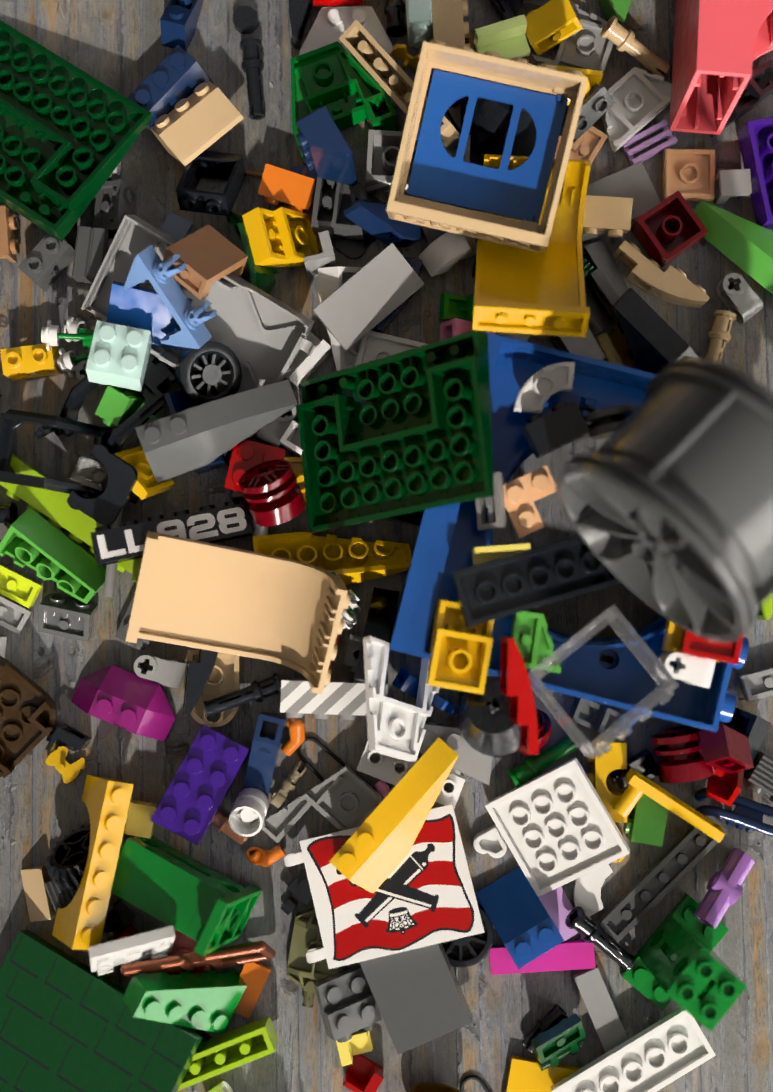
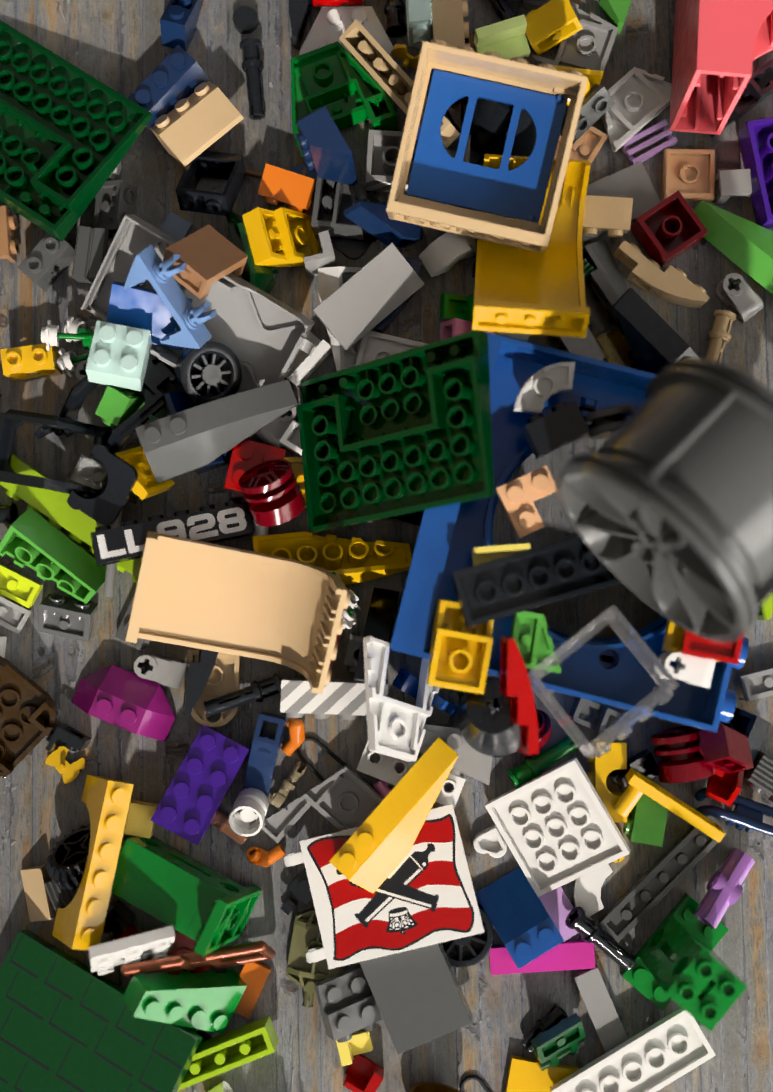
(495, 506): light grey tile -> none
(626, 41): tan pin -> none

